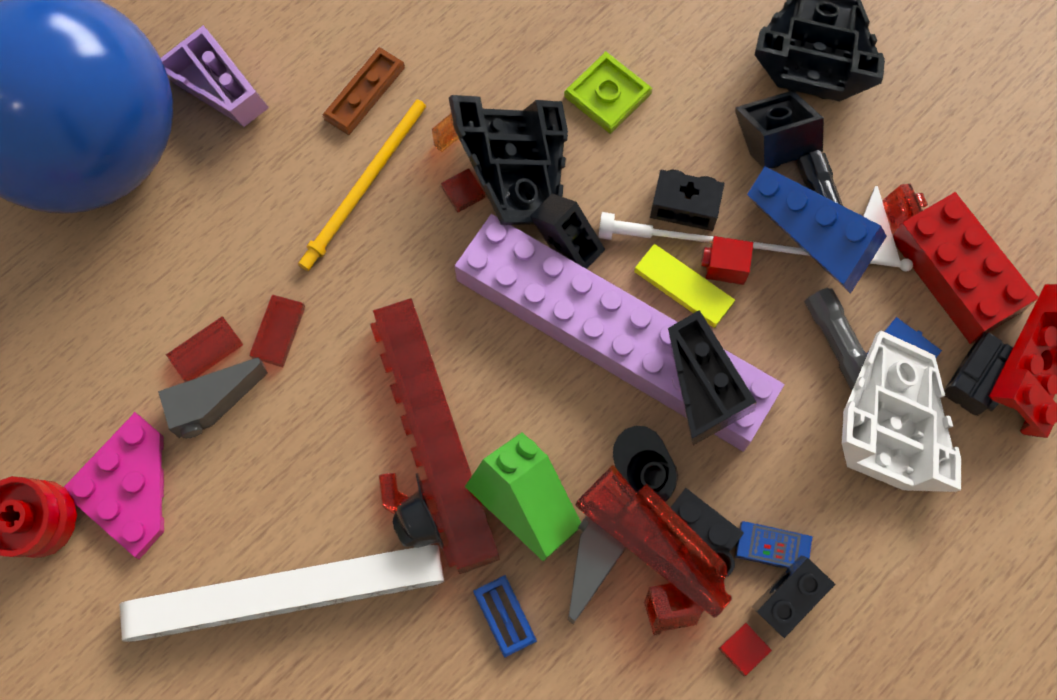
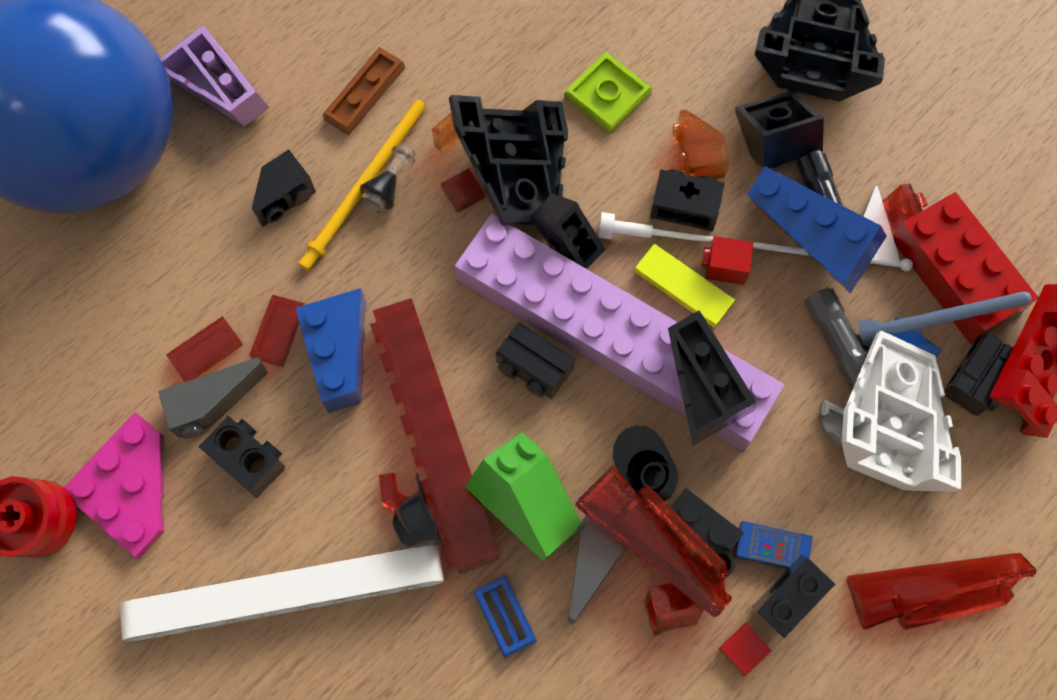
(239, 460): none -> black brick
(280, 188): none -> black slope
(335, 346): none -> blue wedge
(380, 191): none -> piece
(534, 361): none -> black brick
(701, 147): none -> clear orange slope
(831, 421): none -> light grey tile
(869, 329): none -> sand blue piece
(936, 590): none -> clear red wedge

